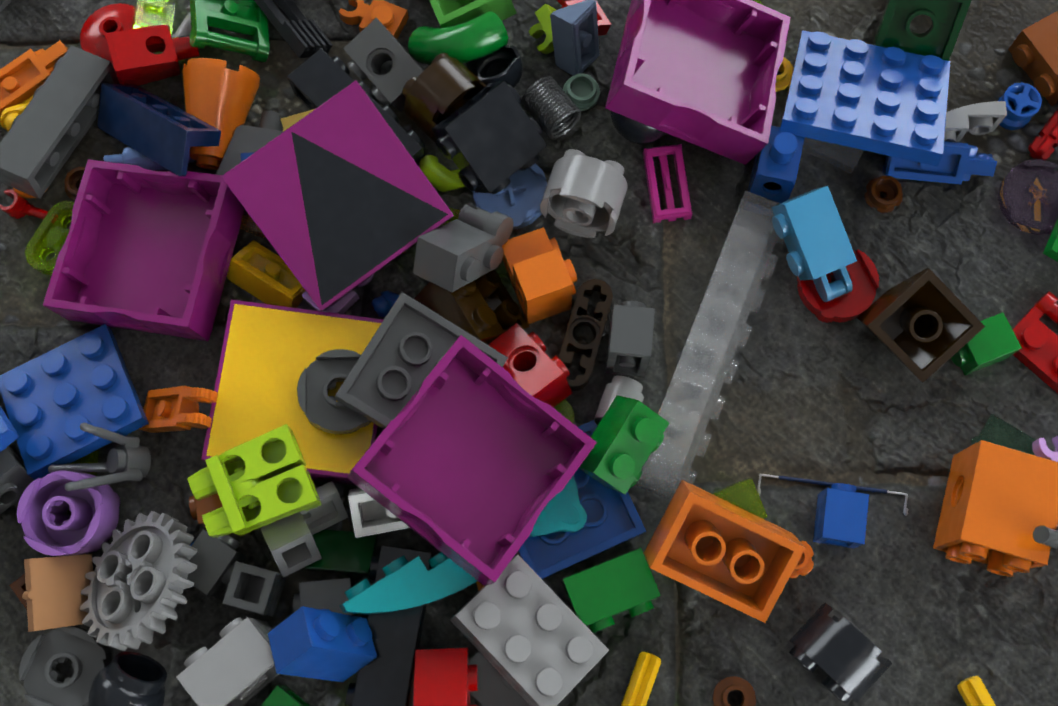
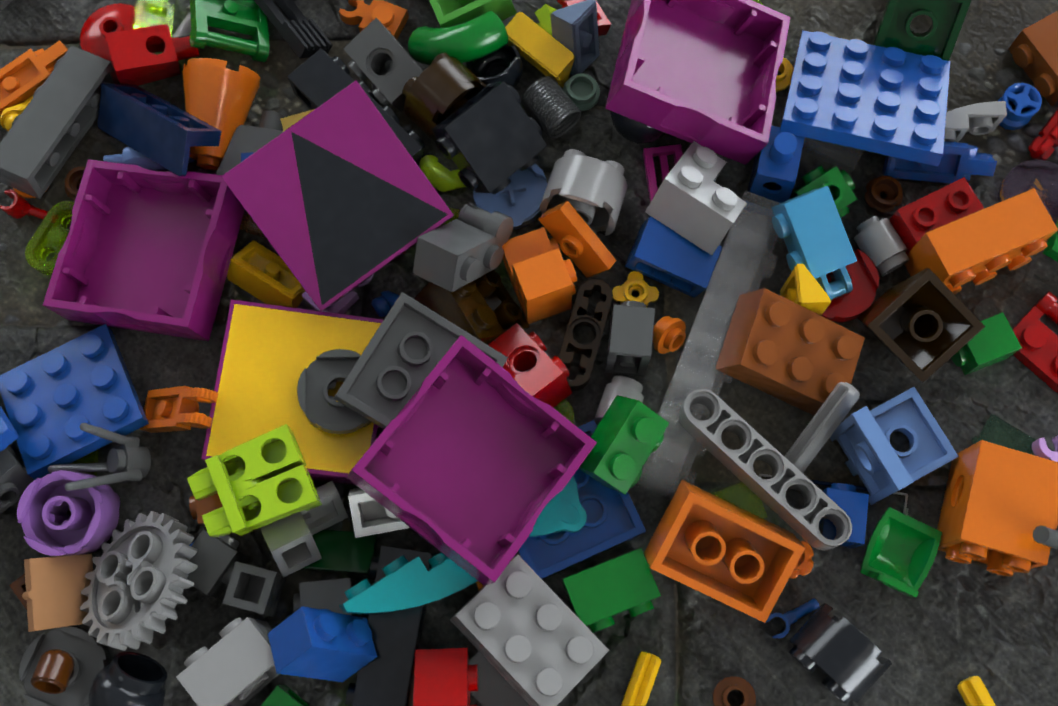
(53, 671): none -> reddish brown piece
(540, 48): none -> yellow slope
(577, 239): none -> orange plate
(635, 283): none -> yellow plate
(668, 334): none -> orange plate
(671, 258): none -> blue brick
(693, 201): none -> light grey brick
(784, 475): none -> light grey beam
(788, 350): none -> dark orange brick
(793, 615): none -> blue hand
(805, 290): none -> yellow slope
(822, 425): none -> light grey axle
(839, 184): none -> green brick
(867, 444): none -> medium blue bracket
(882, 244): none -> light grey brick
(900, 552): none -> green piece
(935, 211): none -> red brick
(984, 242): none -> orange brick

